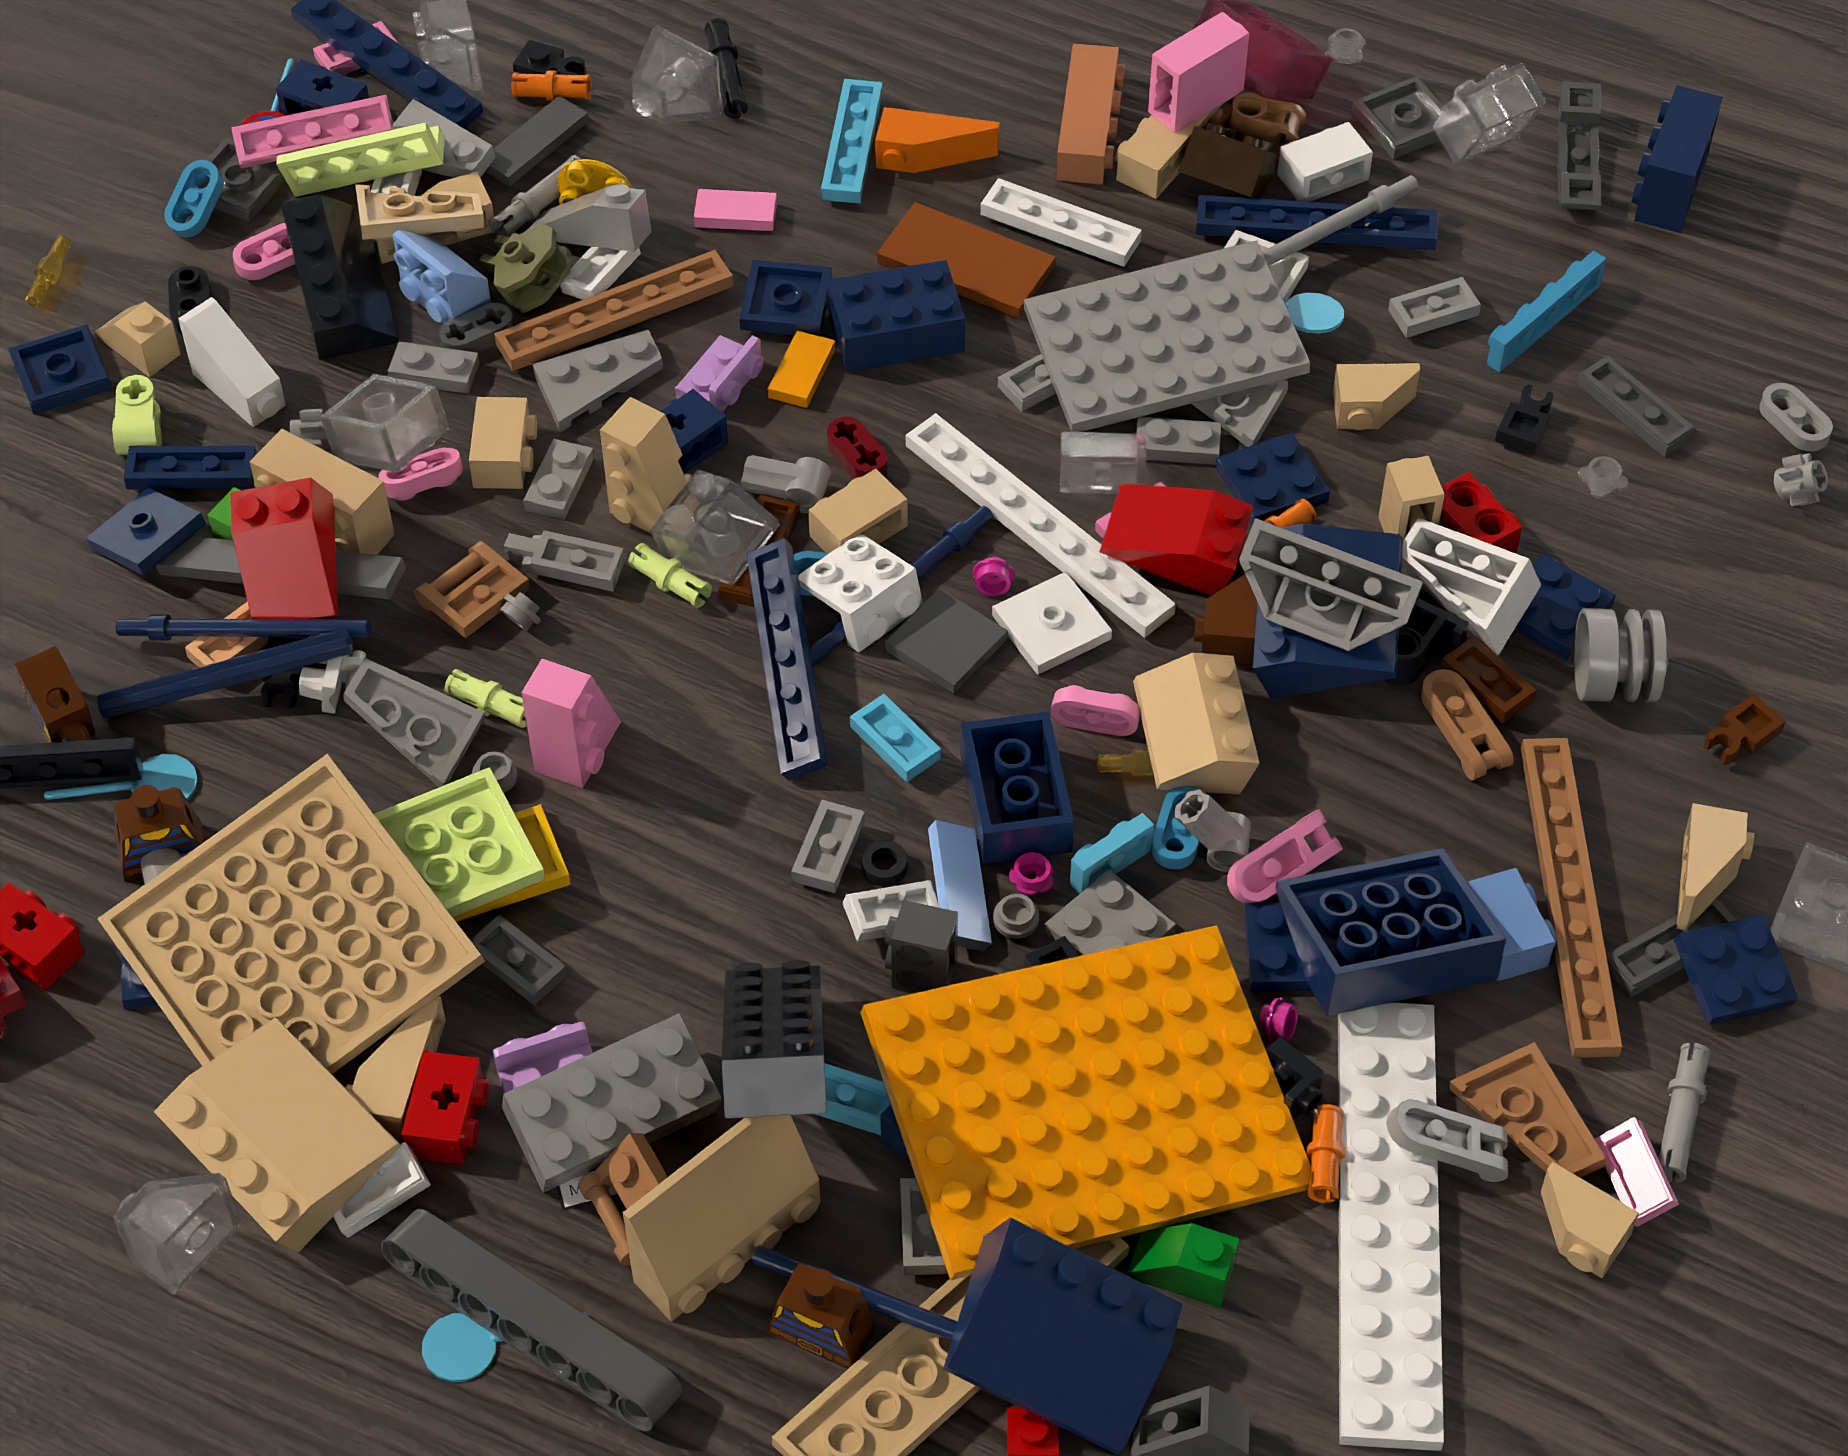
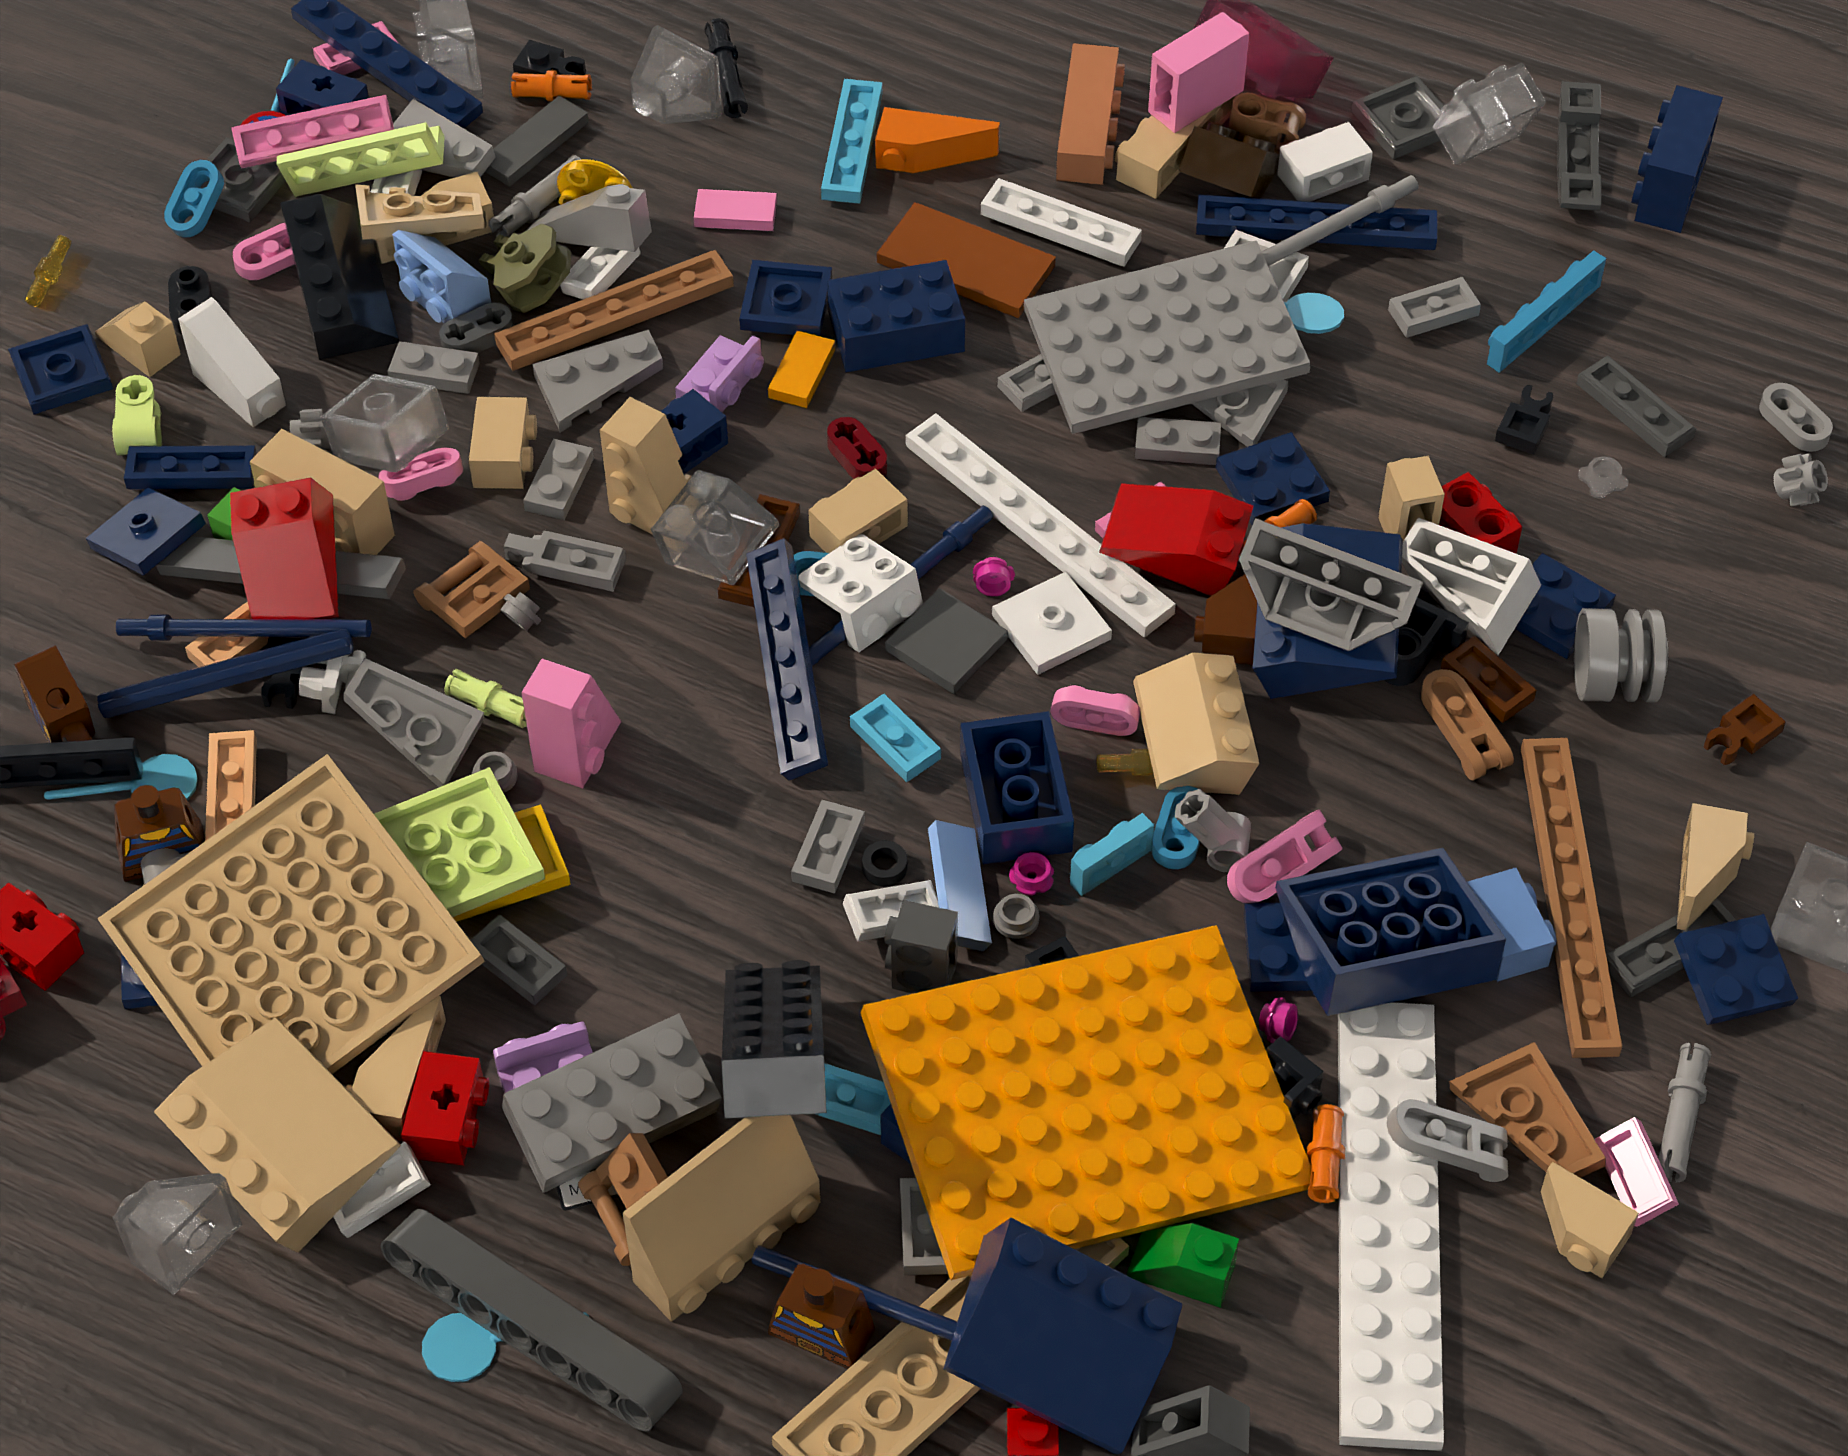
(230, 778): none -> light nougat plate
(670, 575): yellowish green pin -> none
(797, 482): light grey piece -> none
(1101, 461): clear brick -> none
(1108, 917): light grey plate -> none
(1346, 46): clear plate -> none
(1372, 393): tan slope -> none

